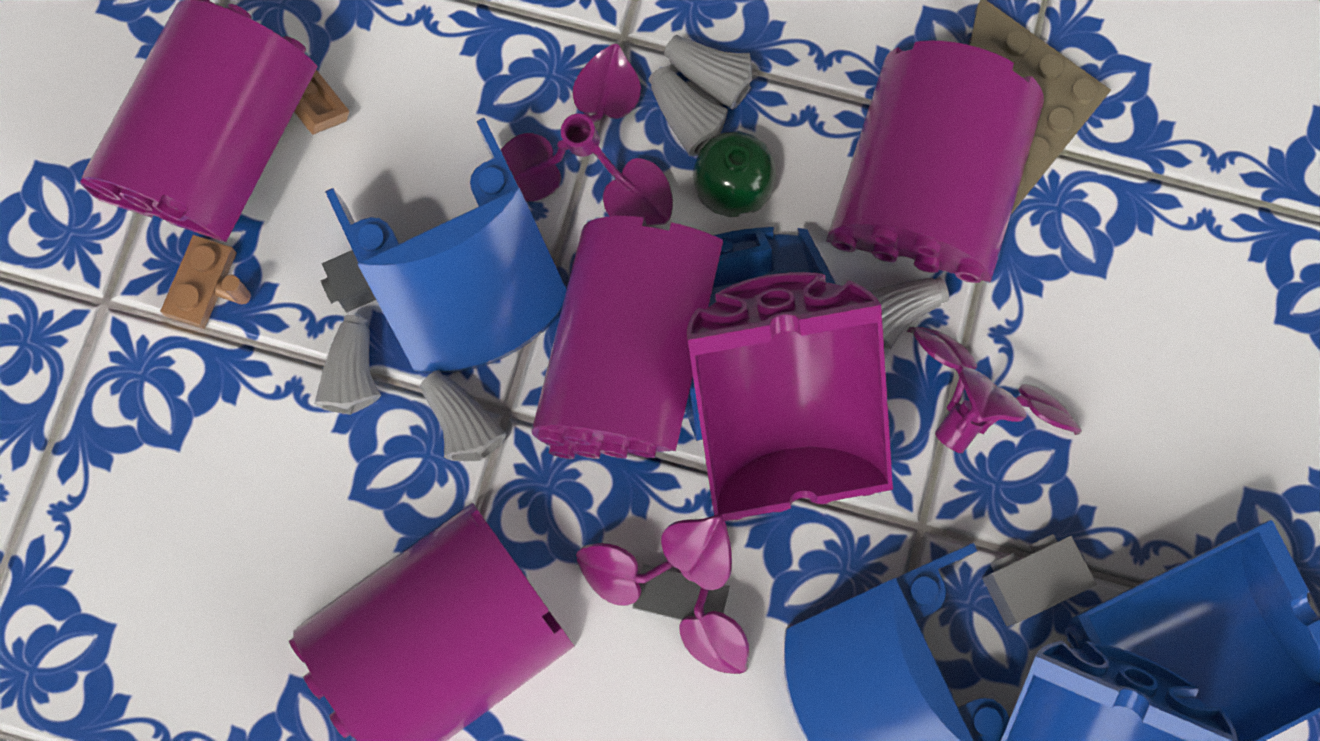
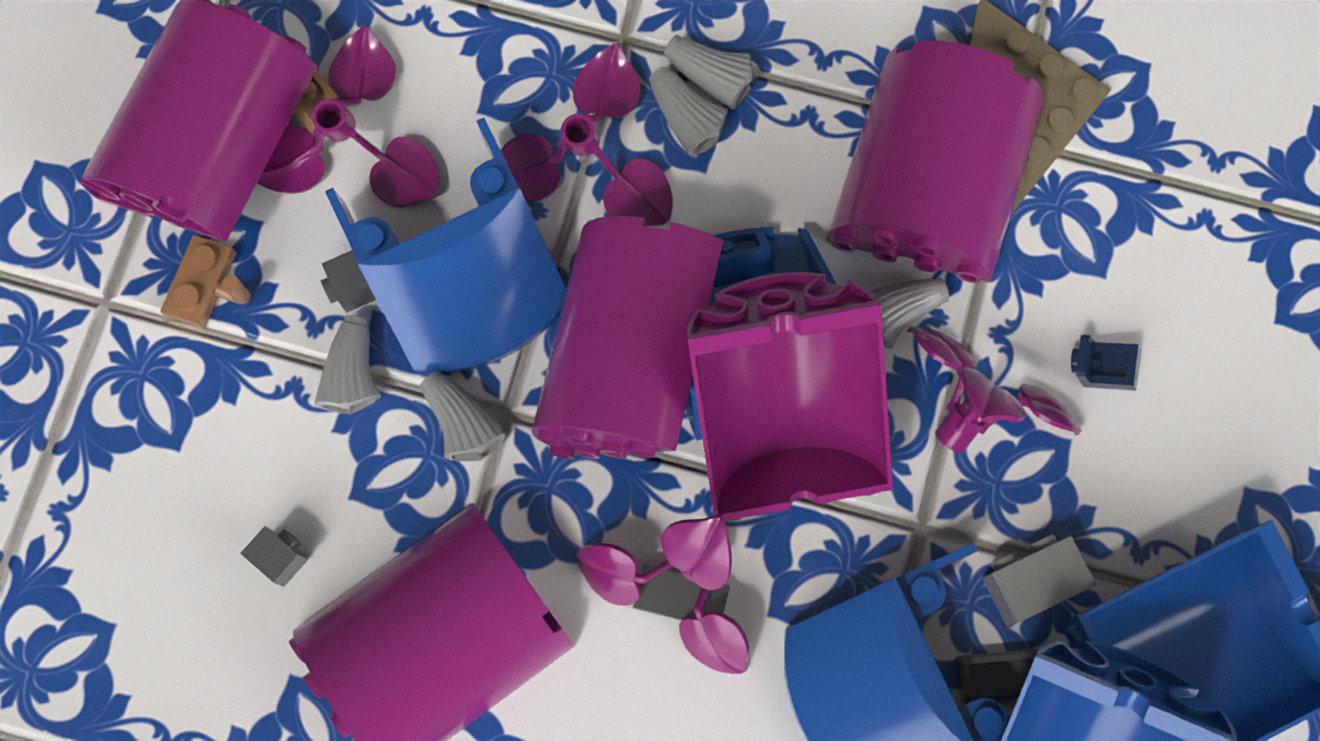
(275, 555): none -> dark grey plate
(366, 71): none -> magenta plant
(734, 174): dark green cylinder -> none
(993, 674): none -> dark grey tile
(1106, 364): none -> dark blue bracket

